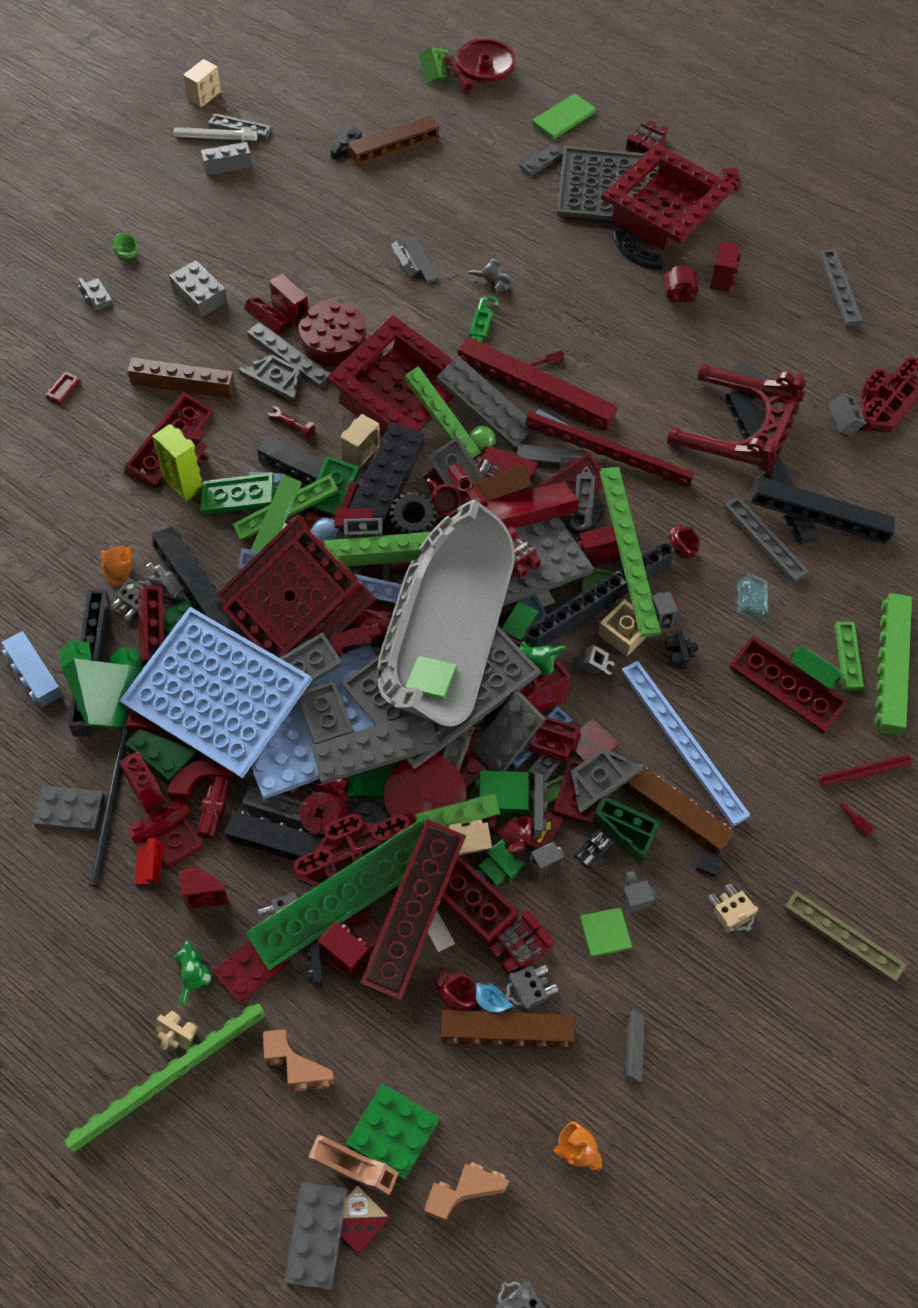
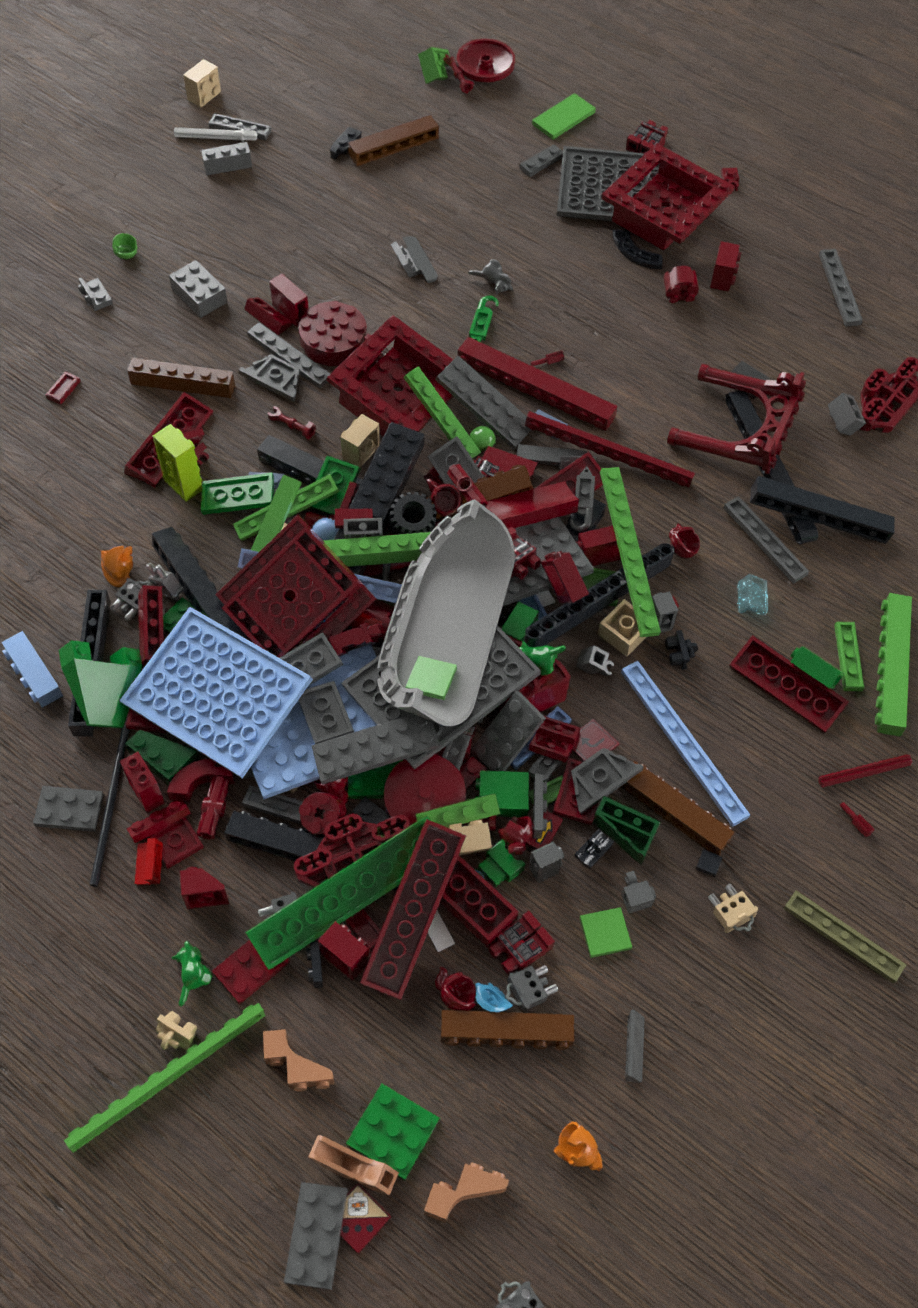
(564, 577): none -> dark red window

